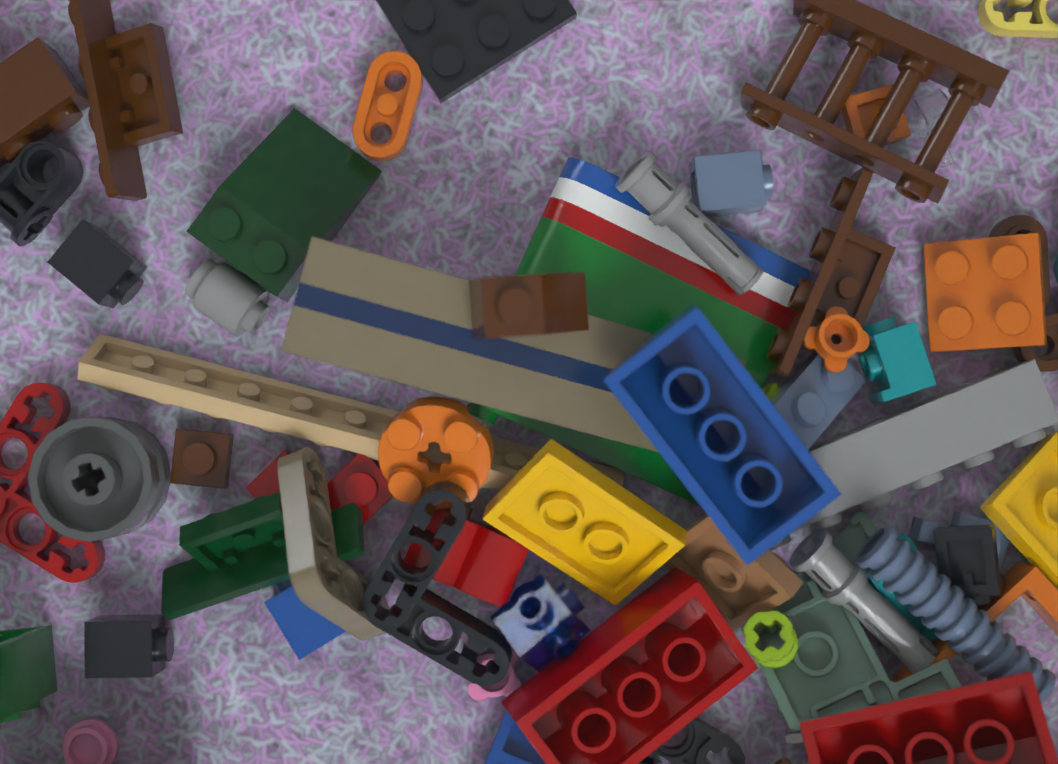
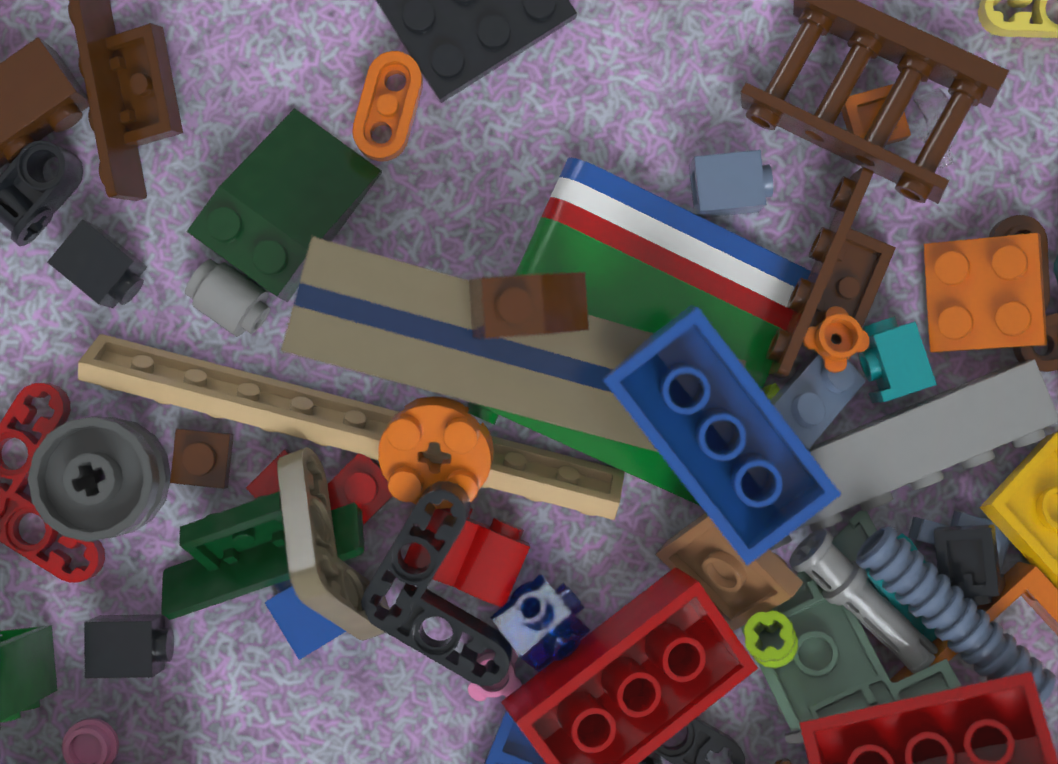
(584, 523): yellow plate -> none
(671, 206): light grey pin -> none

